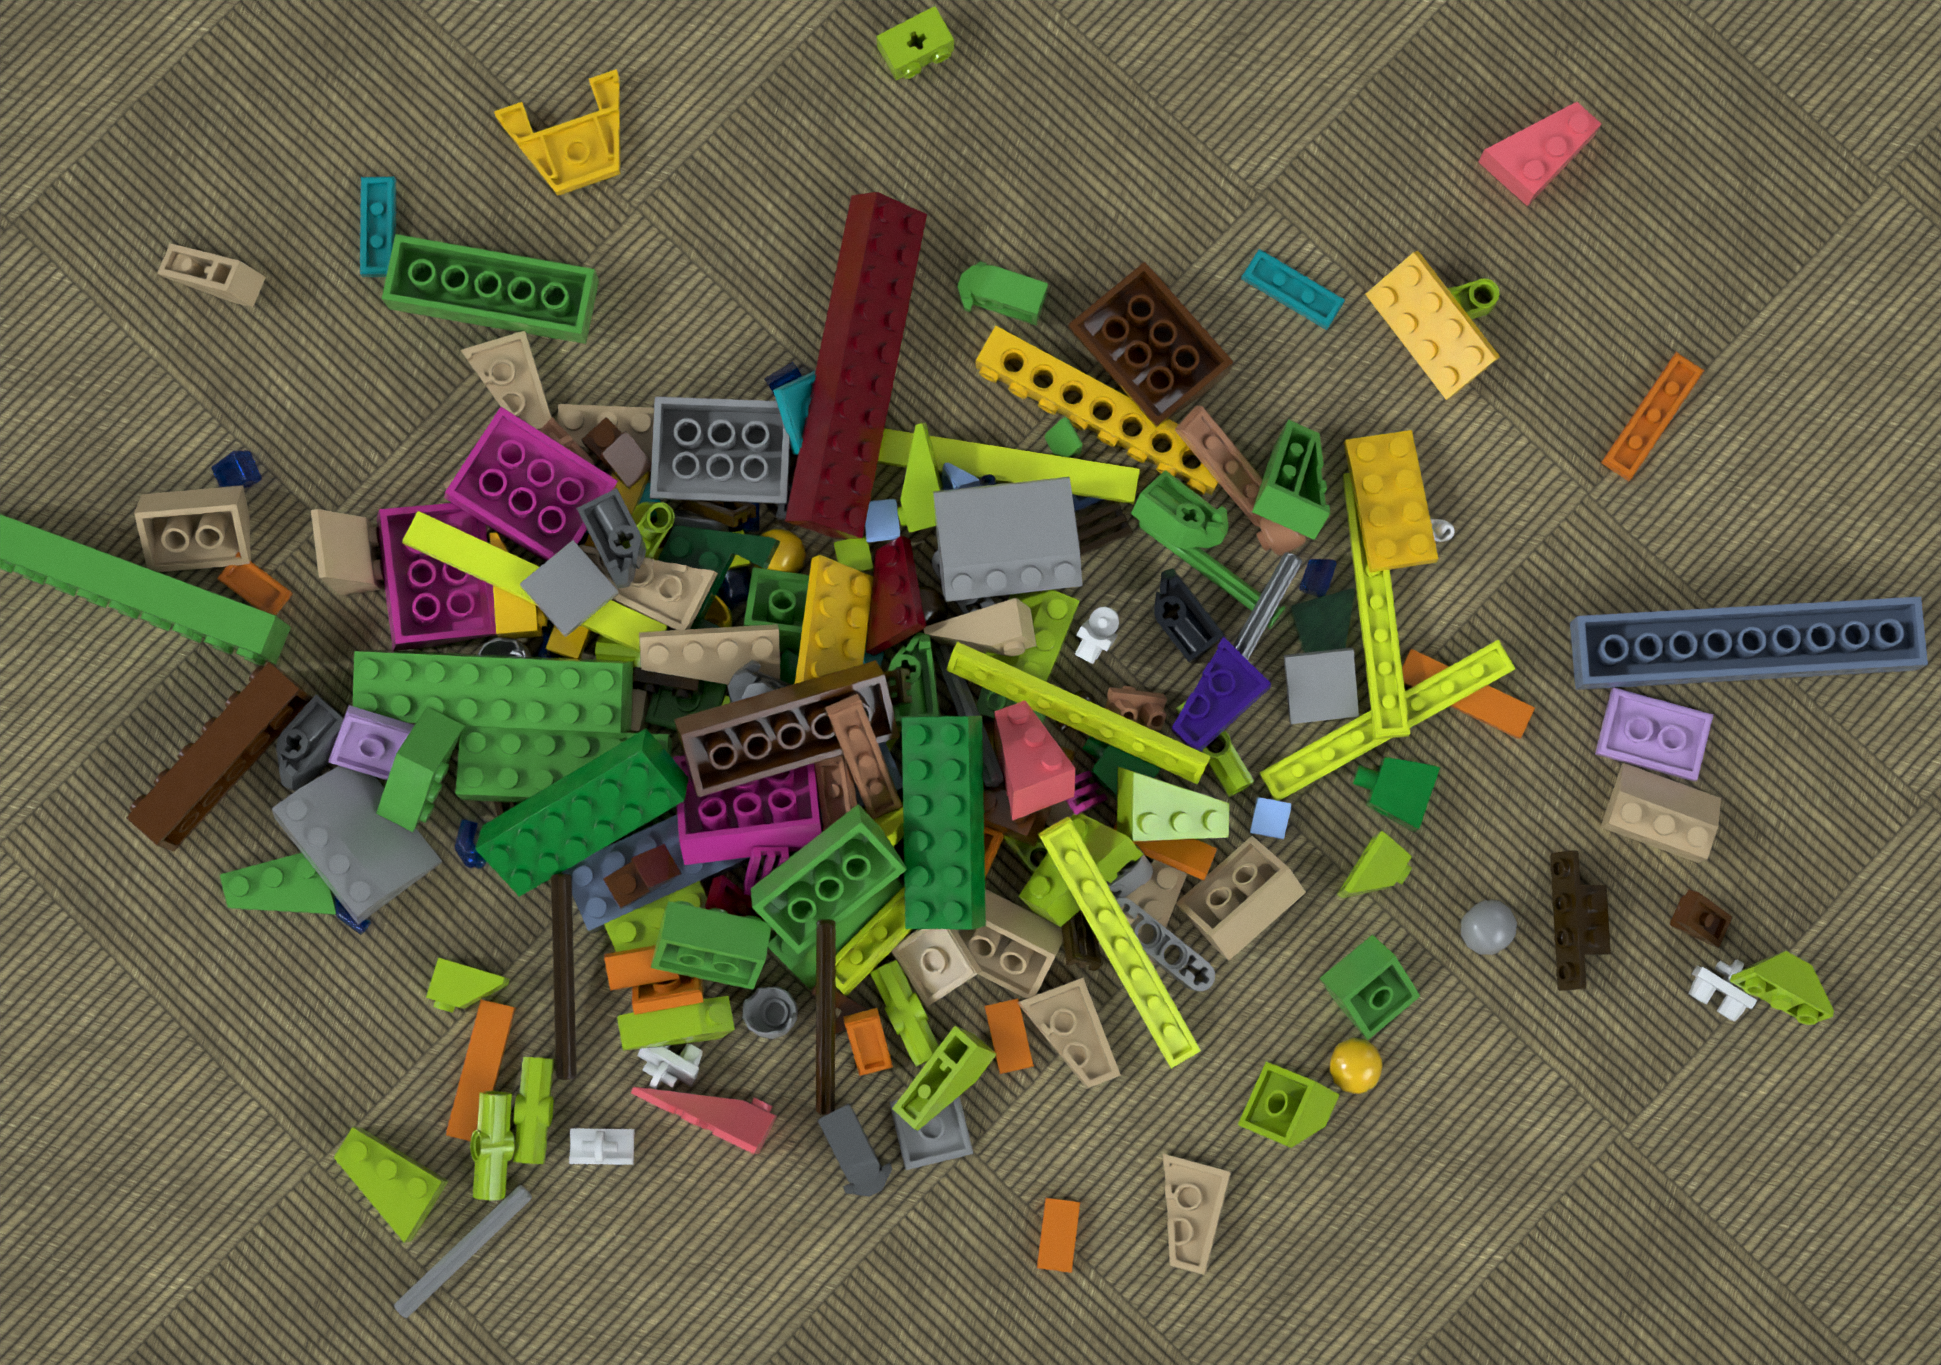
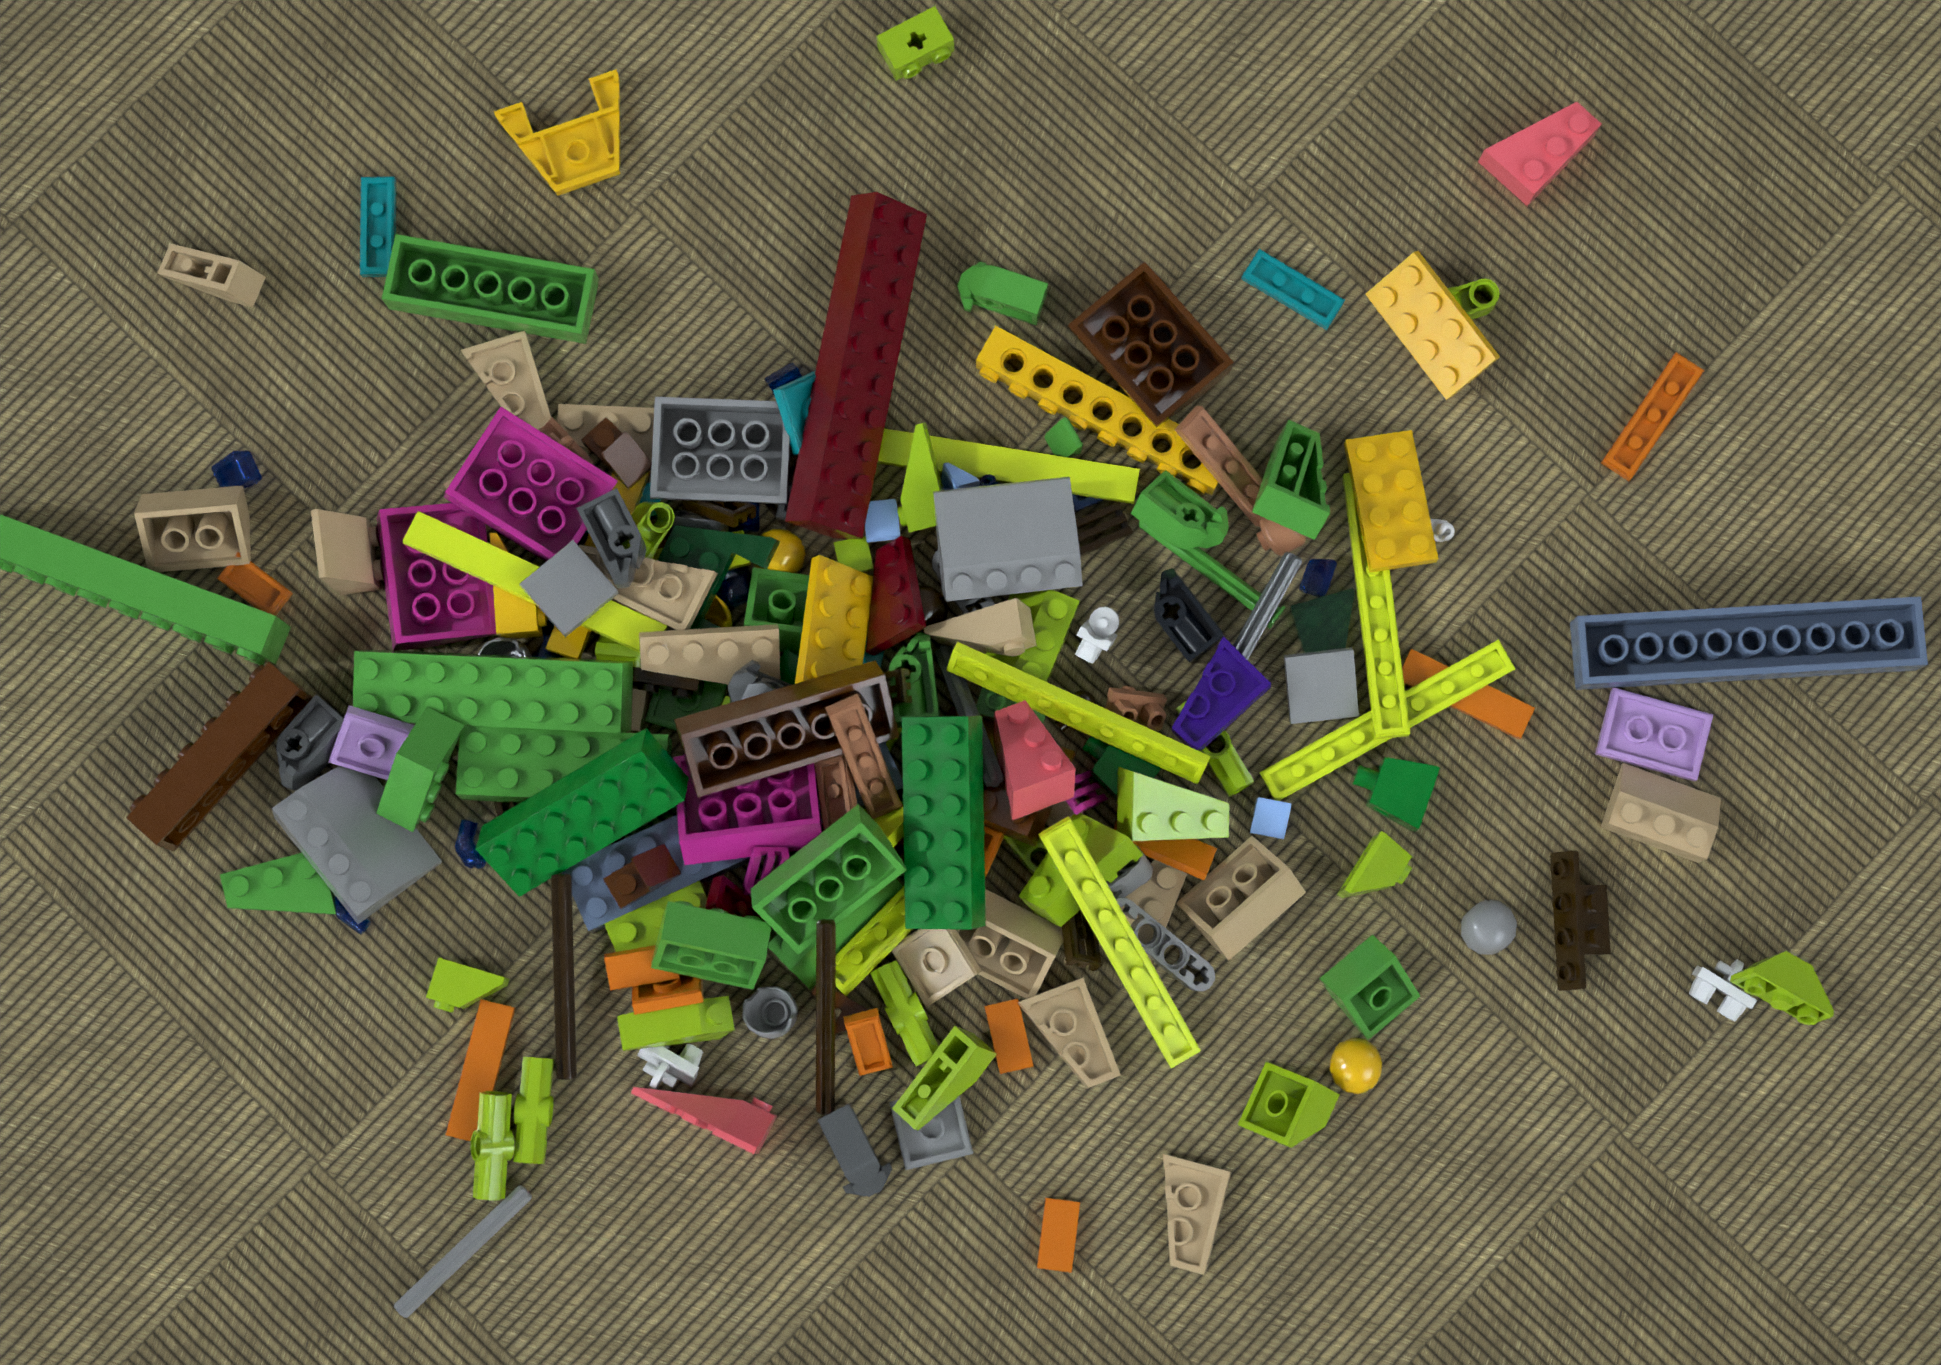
(391, 1181): lime wedge -> none
(601, 1146): white hips -> none
(1701, 918): reddish brown slope -> none

